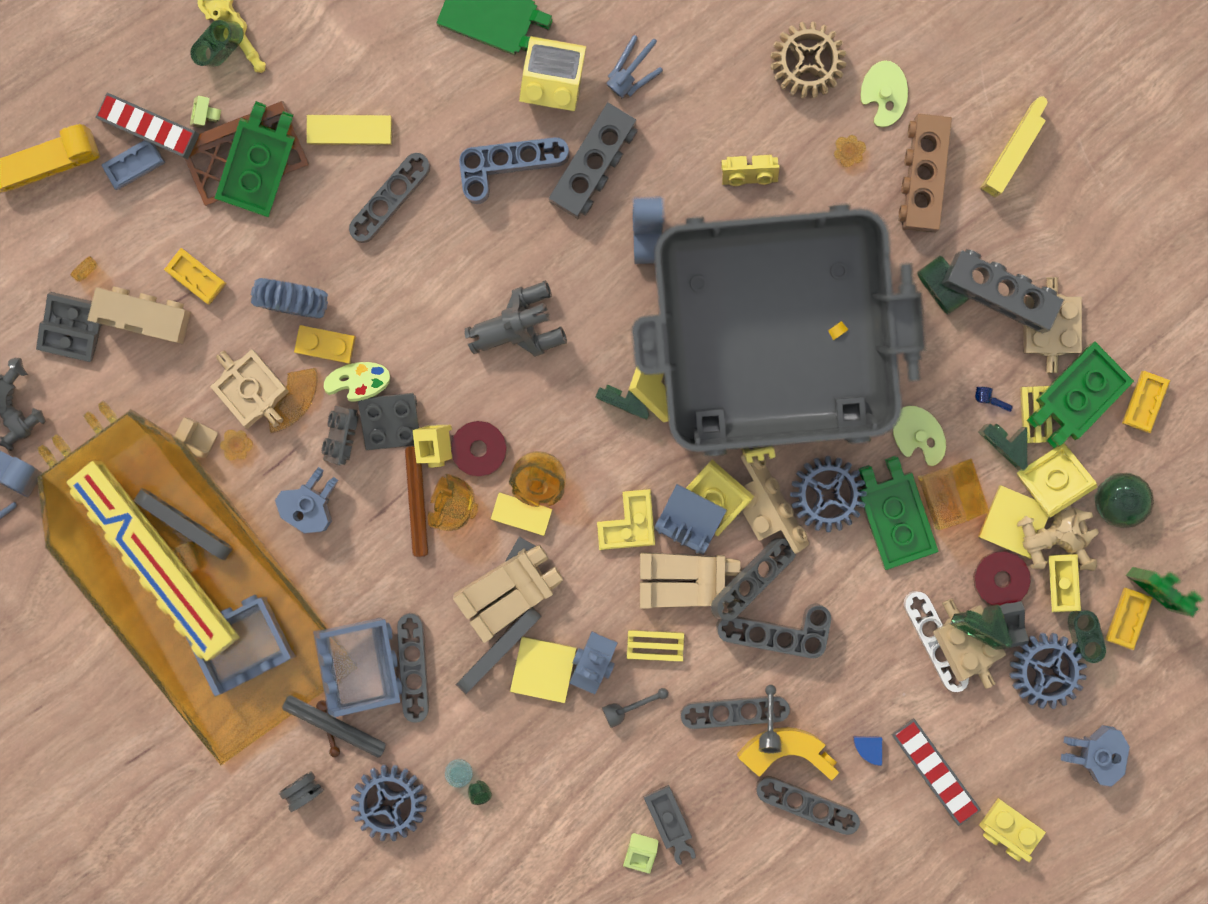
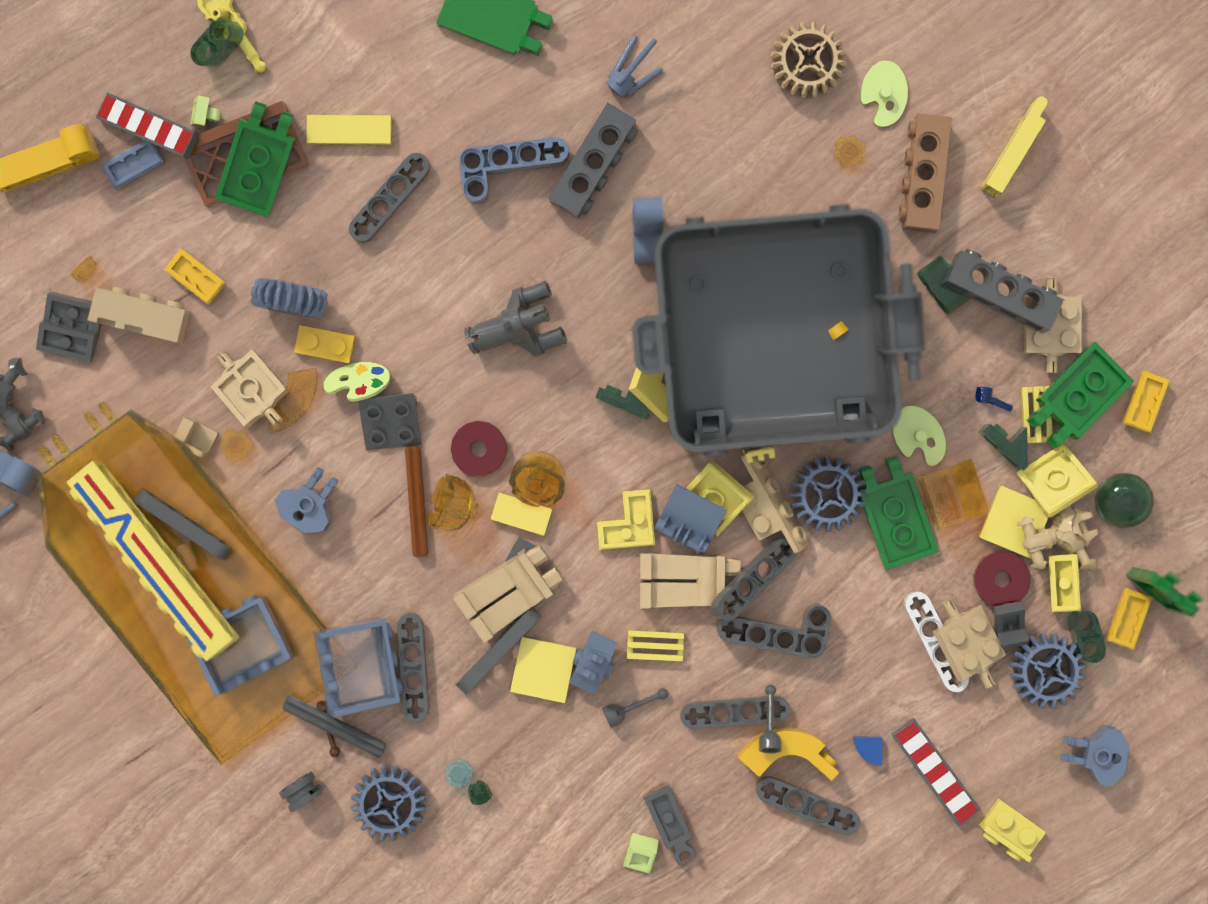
(334, 446): dark grey hinge -> none
(432, 445): light yellow brick -> none
(552, 73): light yellow slope -> none
(762, 171): light yellow hinge -> none
(987, 628): clear green slope -> none

